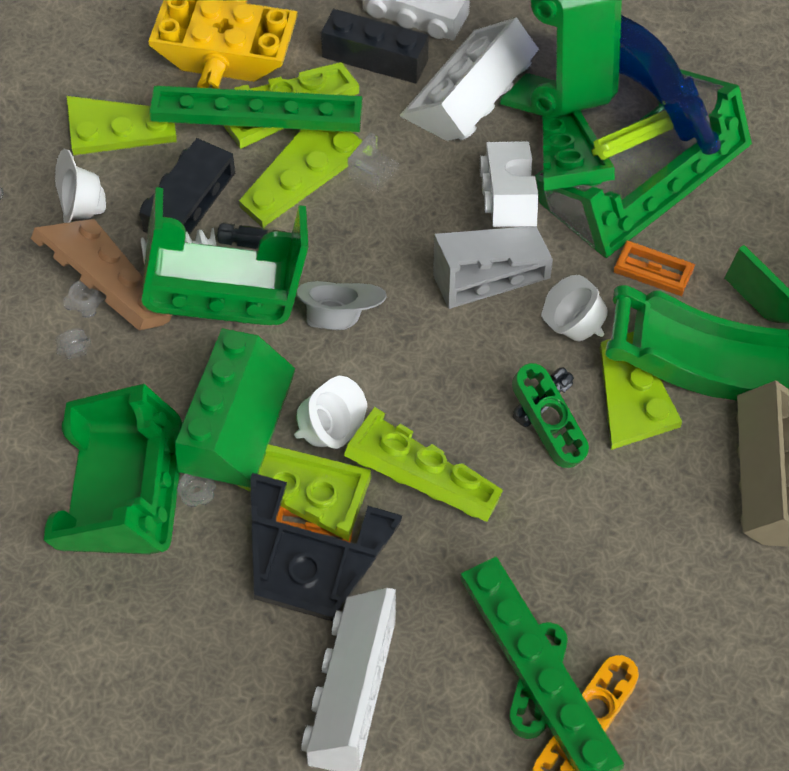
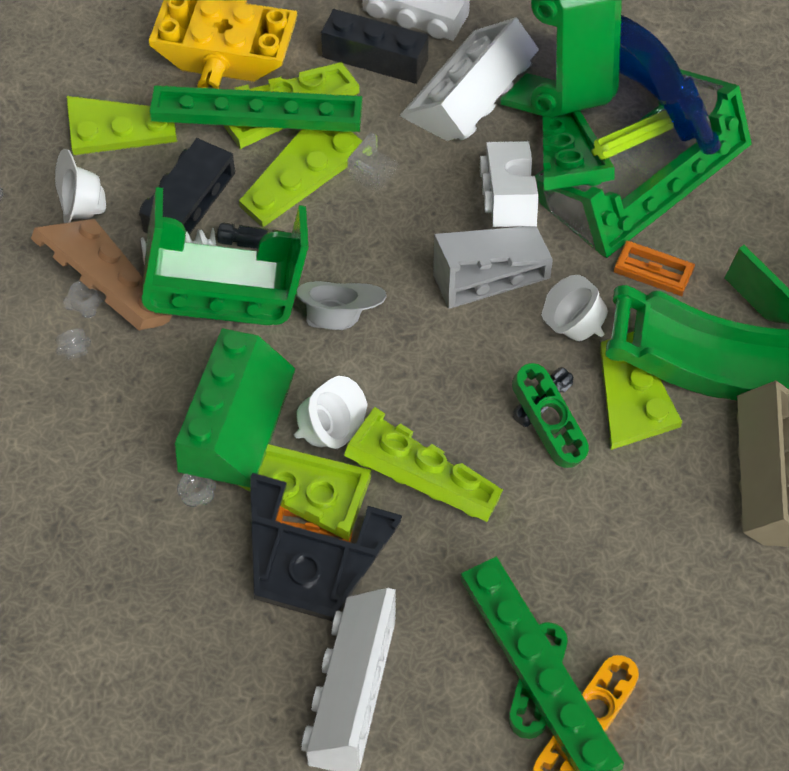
(122, 474): green windscreen -> none

